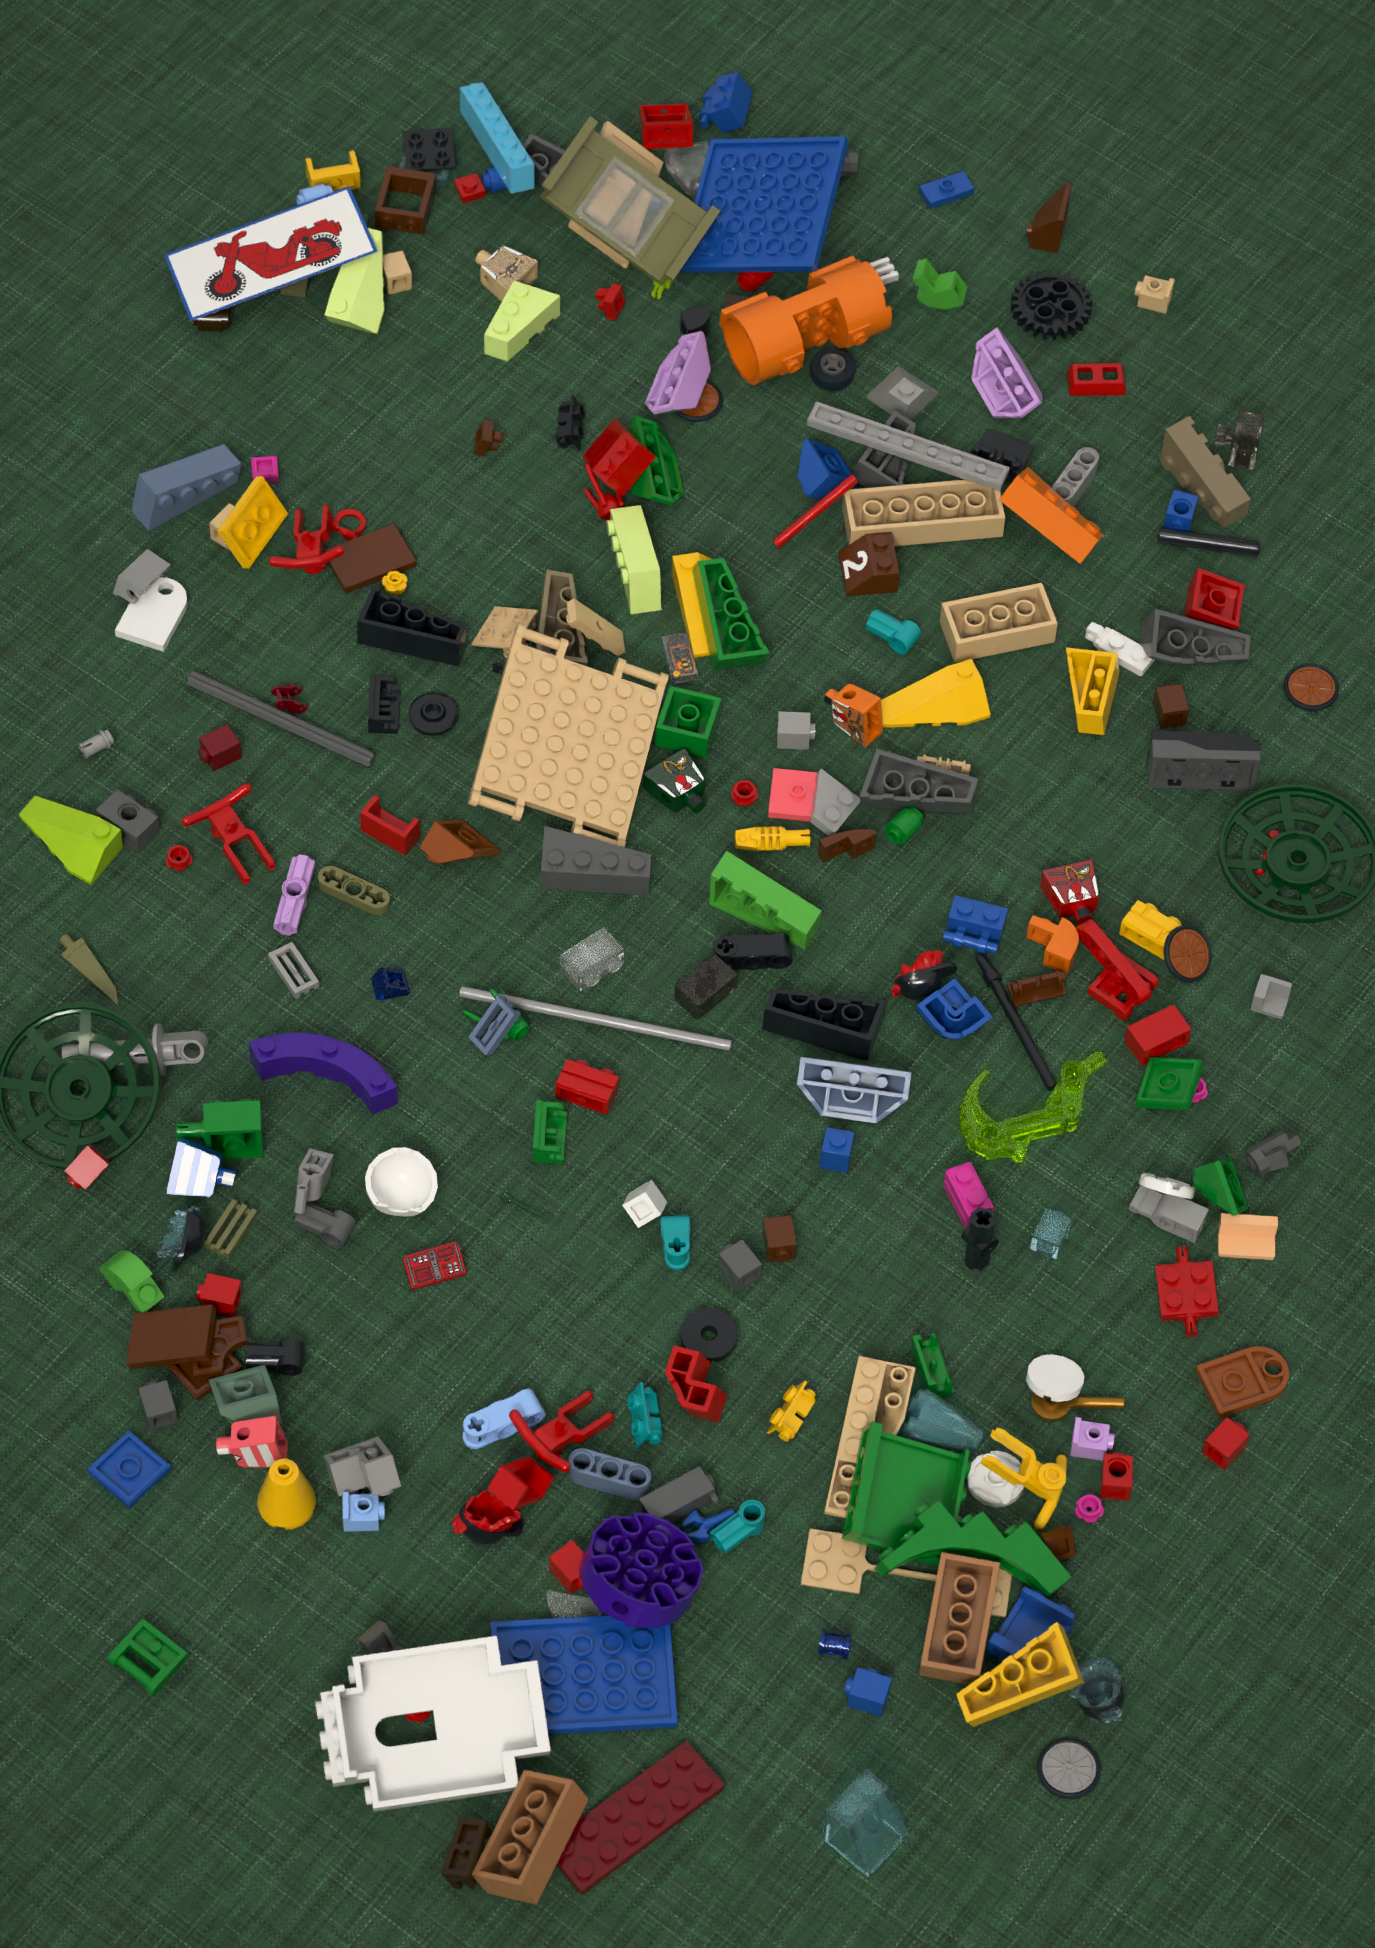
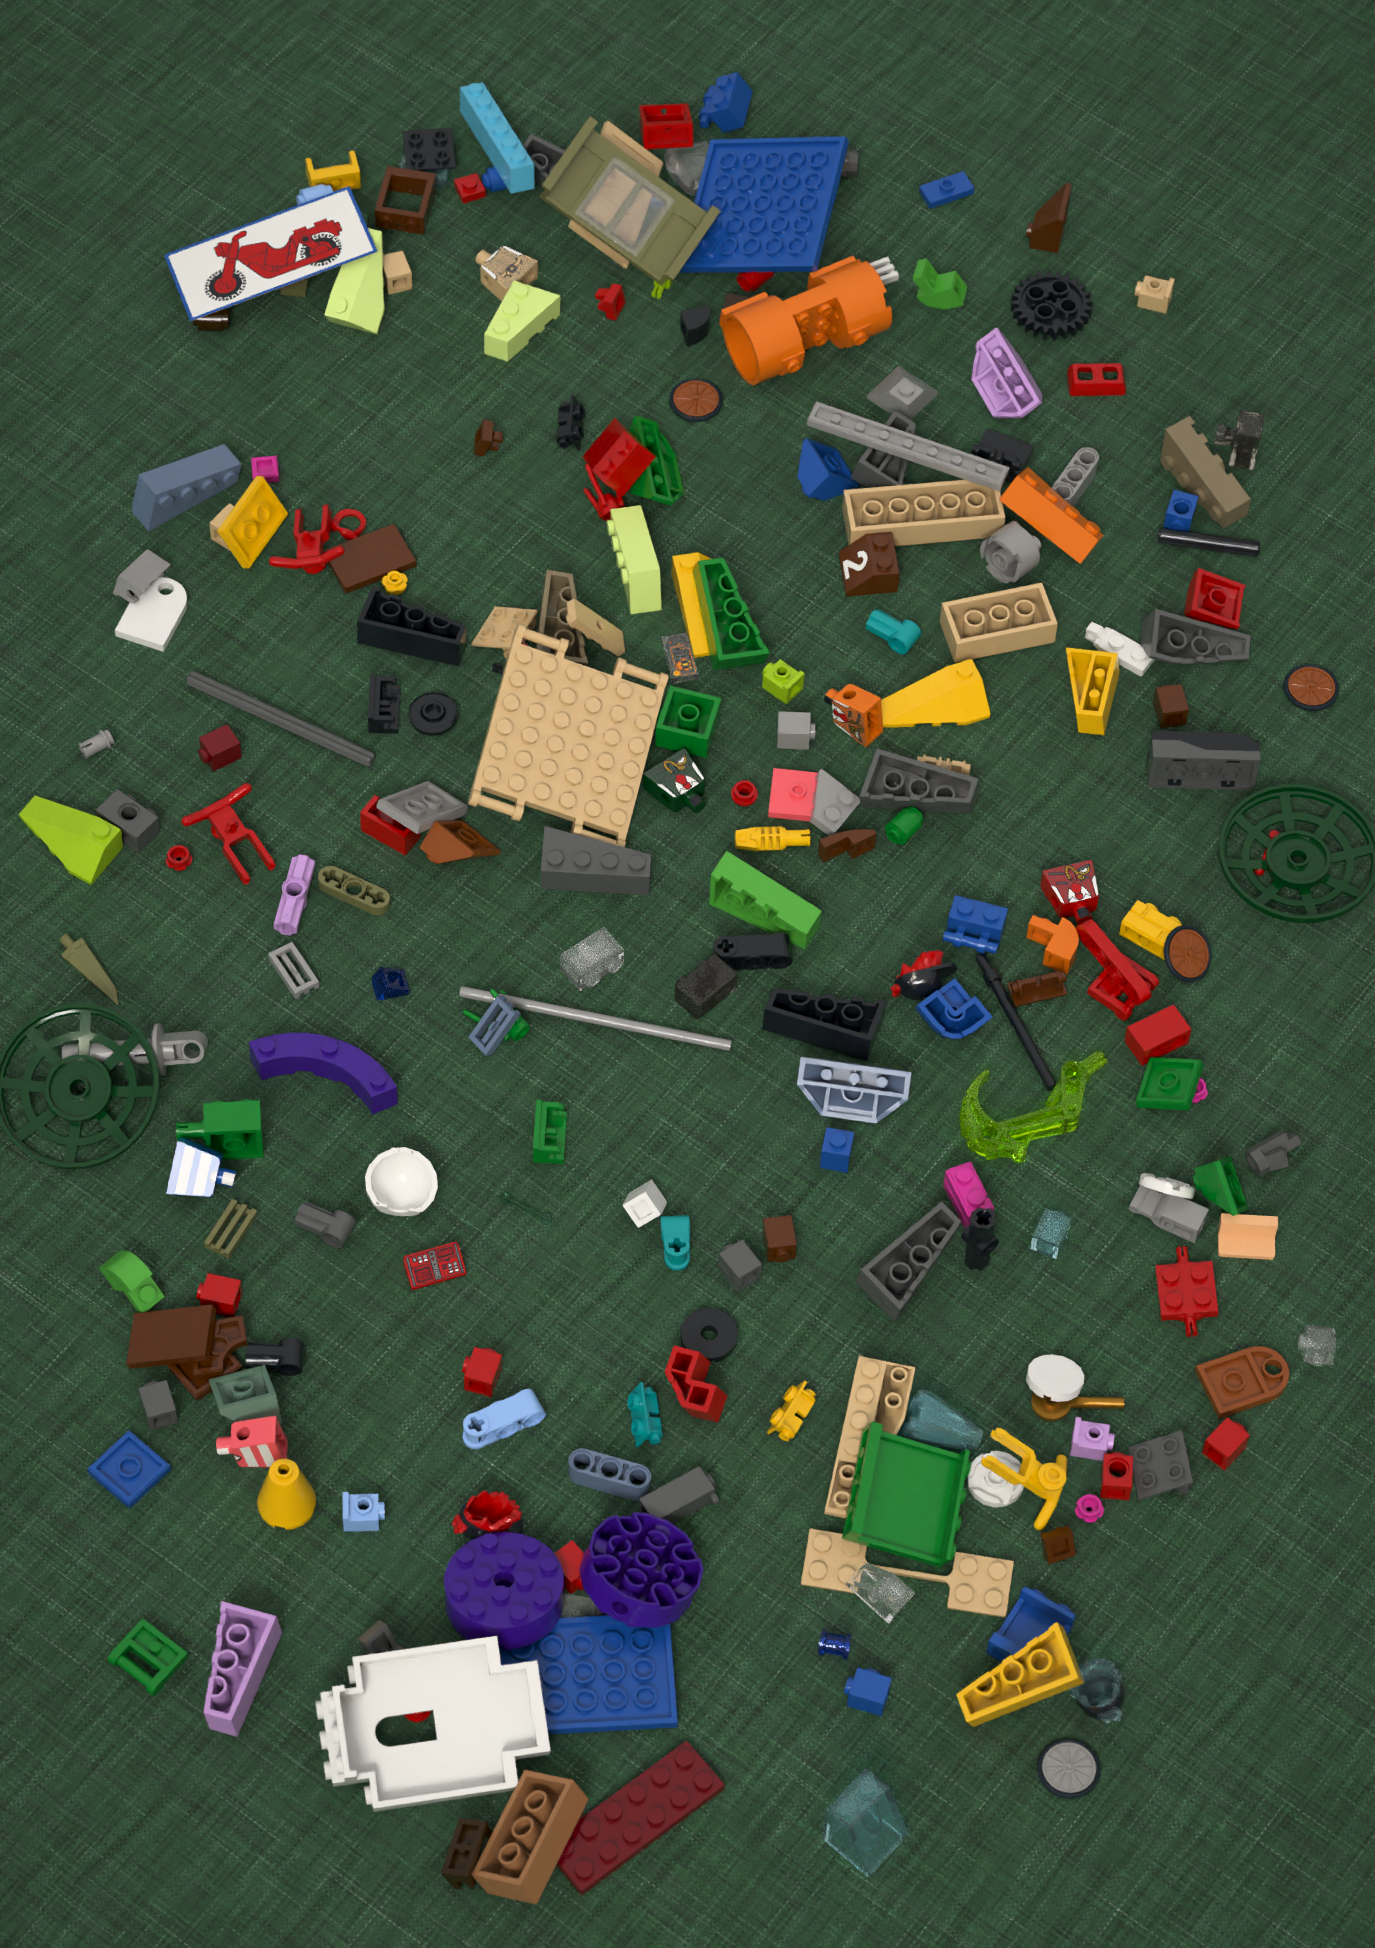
(86, 1167): brick -> none
(184, 1237): hair -> none
(238, 1665): none -> lavender wedge
(292, 705): dark red piece -> none
(312, 1178): light grey piece -> none
(363, 1466): light grey brick -> none
(422, 806): none -> light grey tile
(482, 1371): none -> red brick
(504, 1589): none -> dark purple brick
(521, 1483): red panel -> none
(553, 1436): red piece -> none
(587, 1086): red brick -> none
(681, 376): lavender wedge -> none
(704, 1524): blue bar -> none
(737, 1528): teal piece -> none
(782, 681): none -> lime brick
(816, 510): red bar -> none
(832, 369): black wheel -> none
(880, 1590): none -> clear slope
(903, 1266): none -> dark grey wedge
(931, 1365): green hinge -> none
(959, 1618): medium nougat brick -> none
(1010, 553): none -> light grey brick
(1016, 1549): green arch -> none
(1161, 1465): none -> dark grey hinge
(1271, 996): light grey panel -> none
(1317, 1345): none -> clear brick

